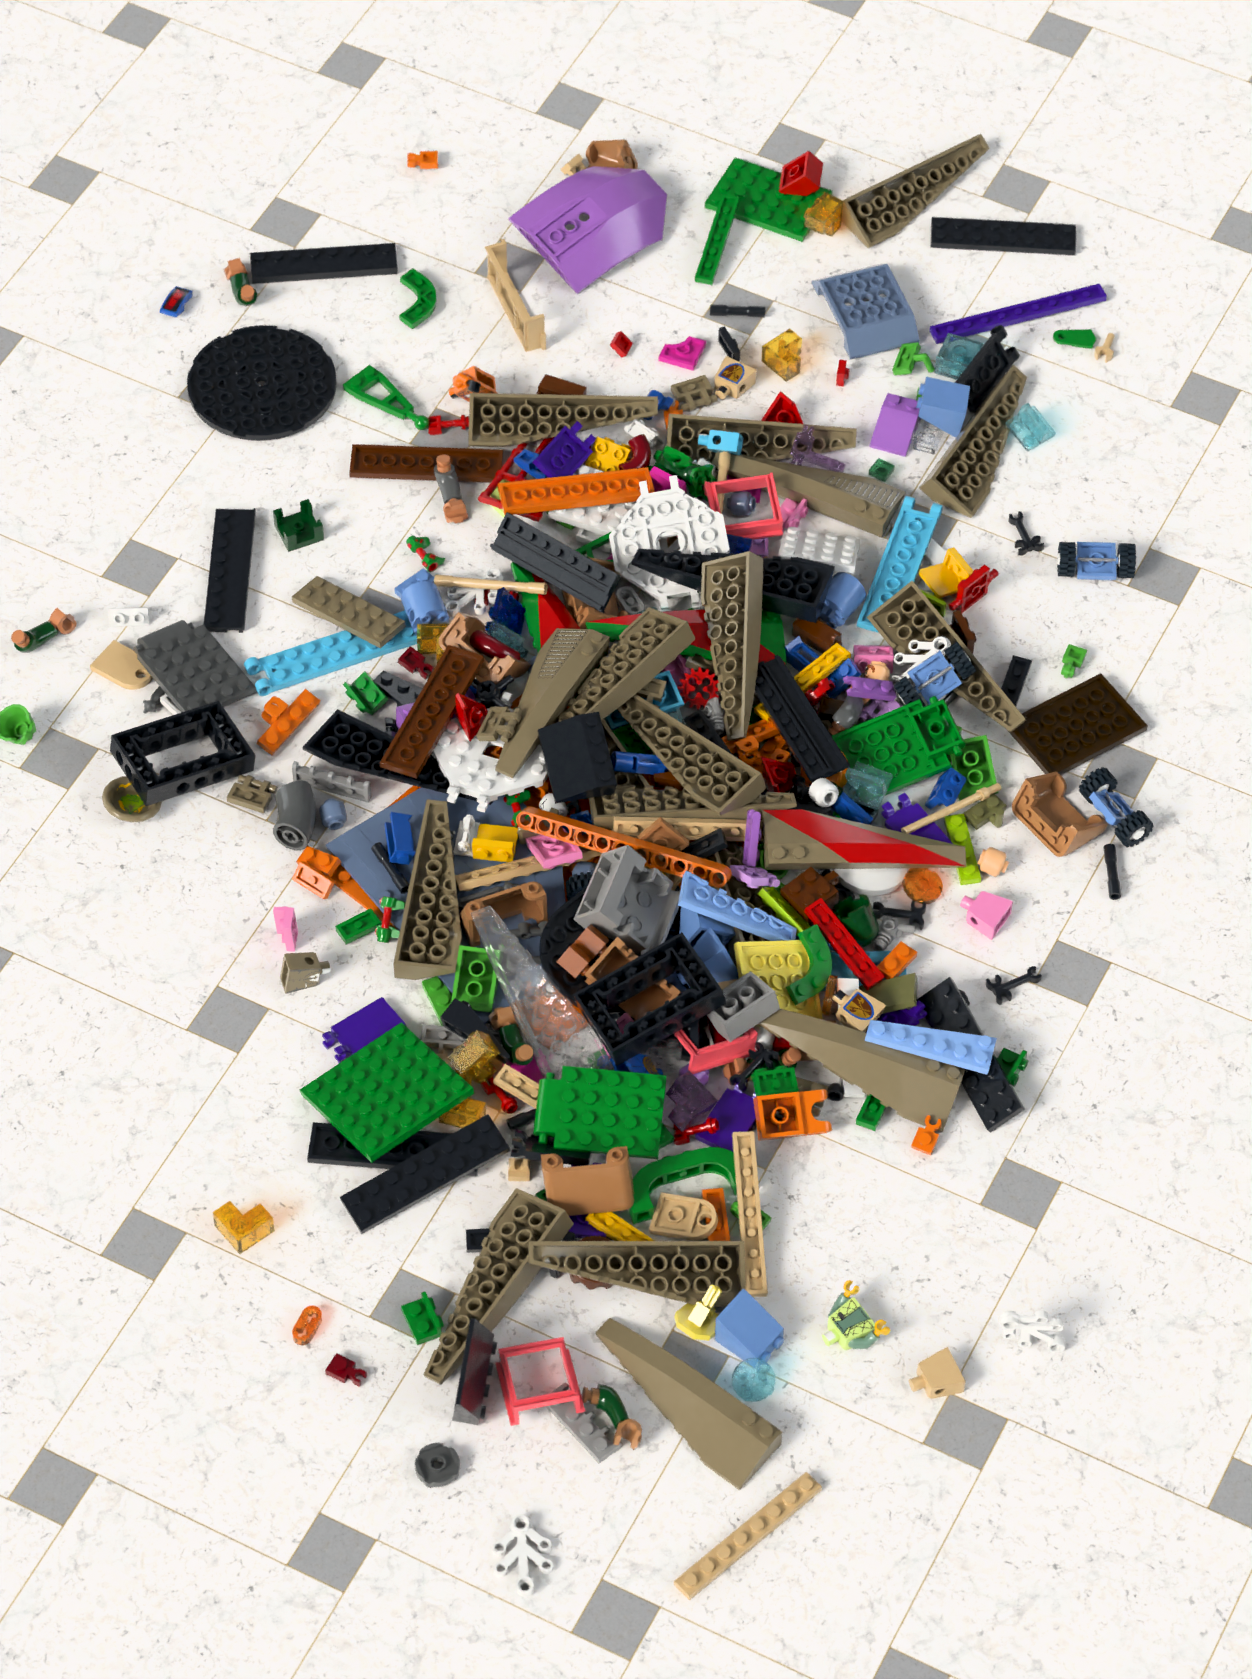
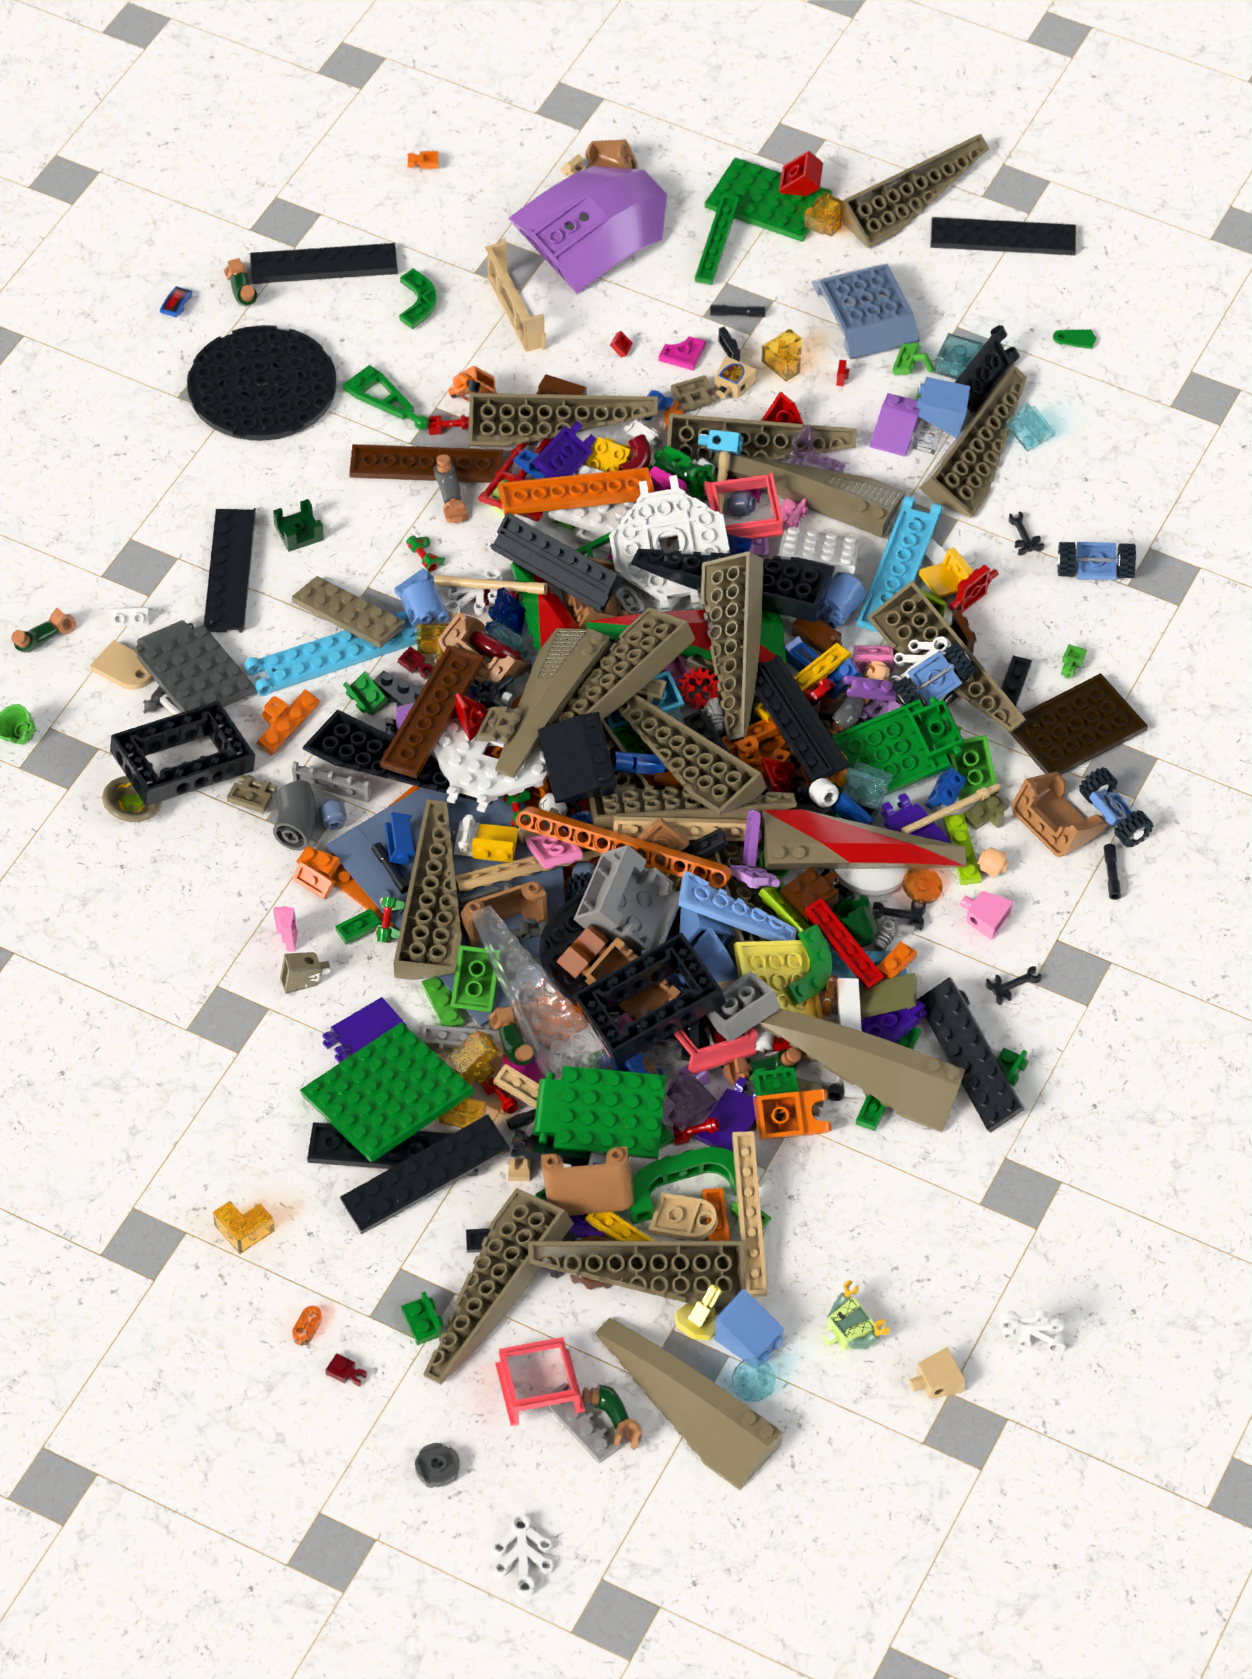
(463, 1021): black slope -> none
(474, 1373): slope -> none
(747, 1535): tan plate -> none
(759, 1057): black bar -> none
(857, 1009): torso -> none
(881, 470): clear green plate -> none
(926, 1138): orange plate -> none
(949, 1047): light blue wing -> none
(1019, 312): dark purple plate -> none
(1105, 349): tan bar -> none

